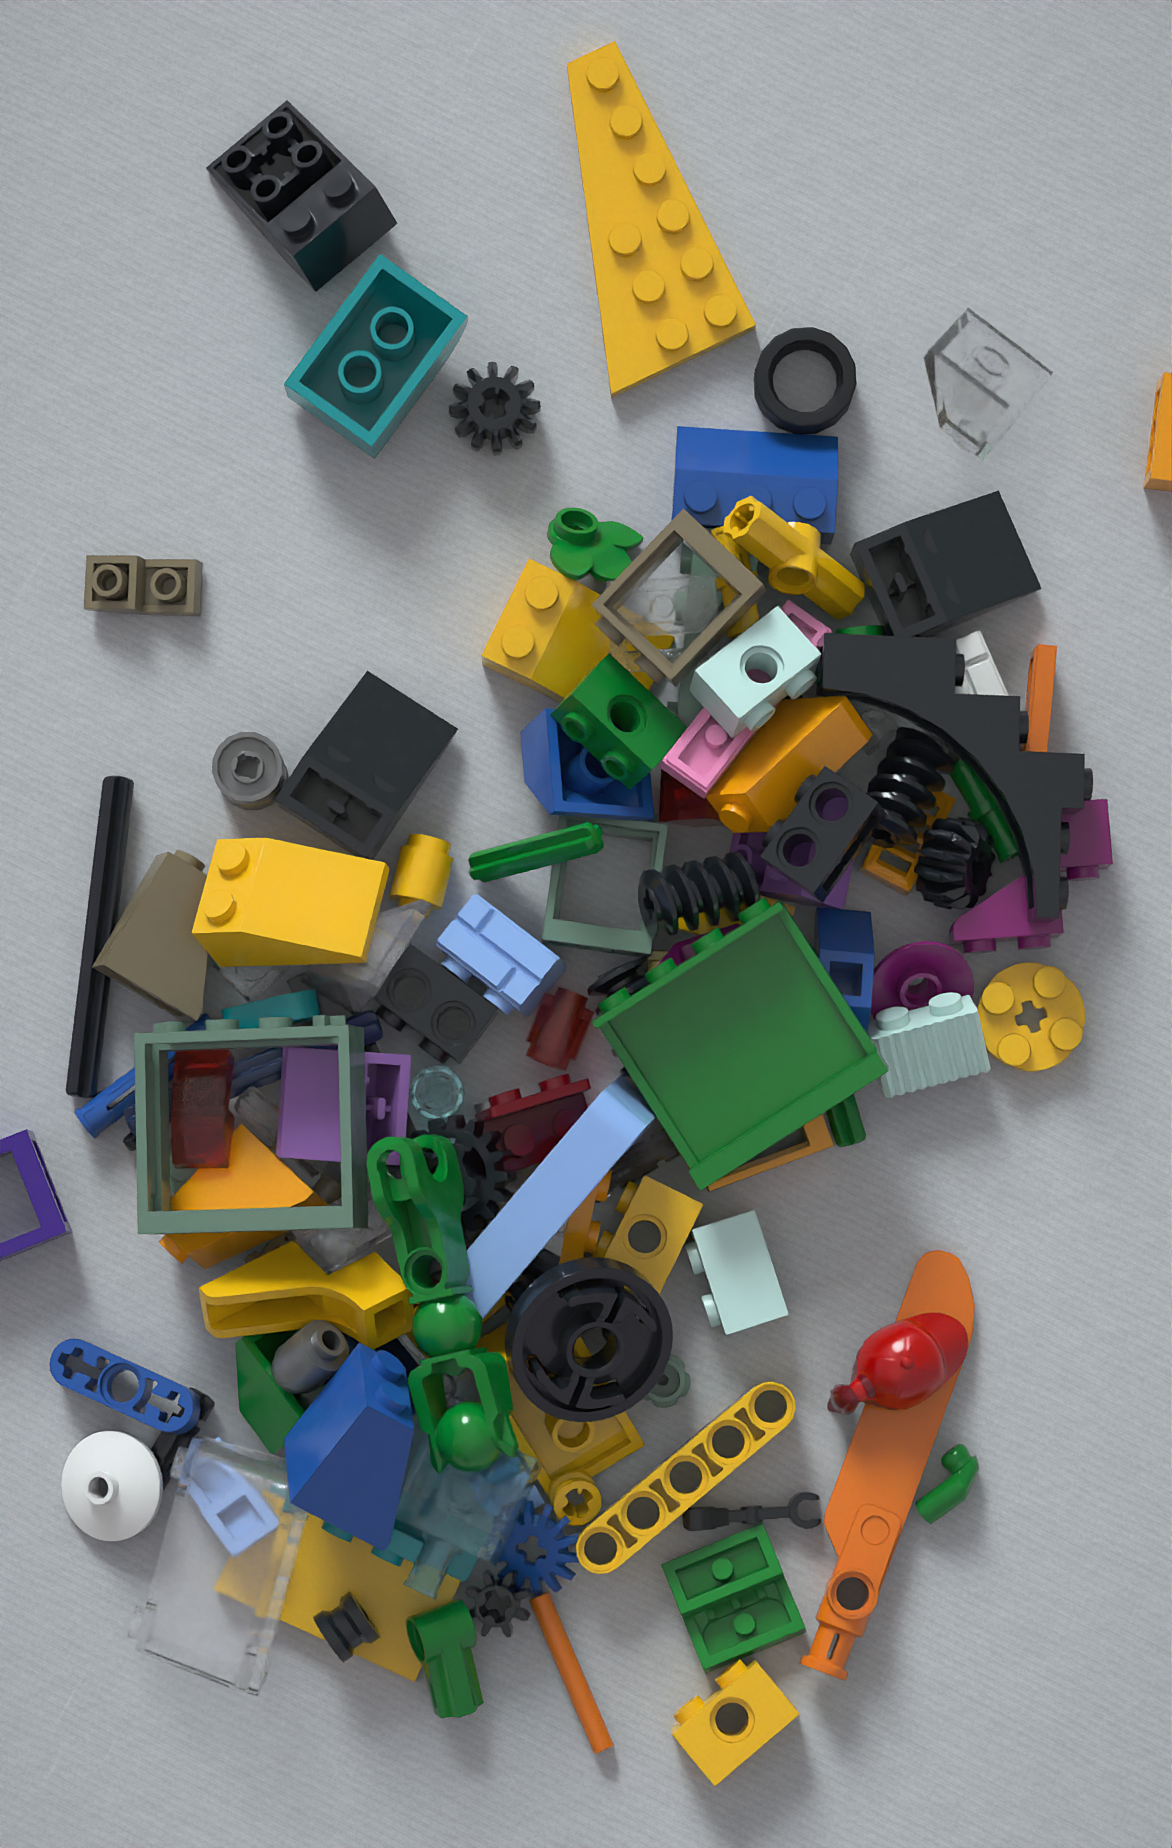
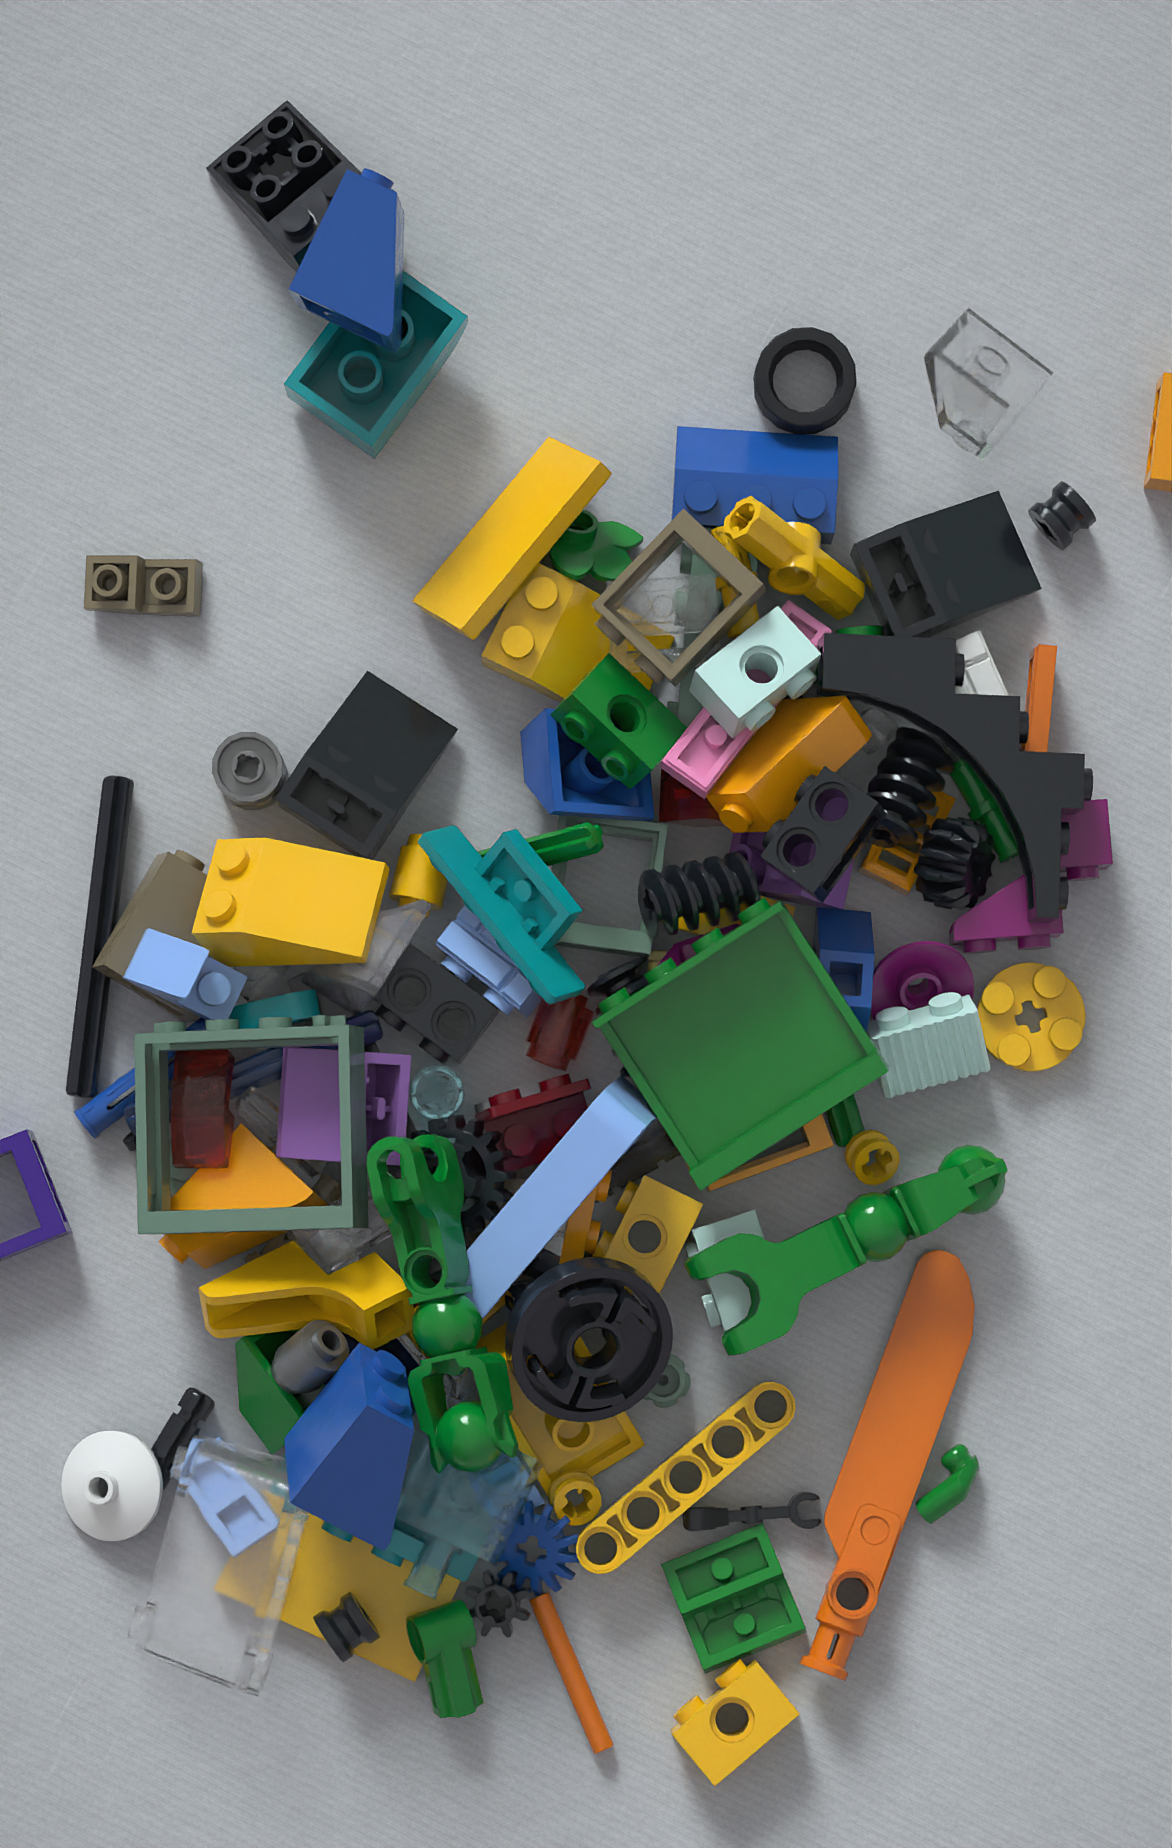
(84, 1385): blue beam -> none
(185, 975): none -> light blue slope
(357, 261): none -> blue slope
(498, 388): black gear -> none
(512, 537): none -> yellow tile
(515, 901): none -> teal bracket
(652, 255): yellow wing -> none
(868, 1230): none -> green piece
(886, 1158): none -> yellow bush
(903, 1364): red hair -> none
(1062, 515): none -> black wheel

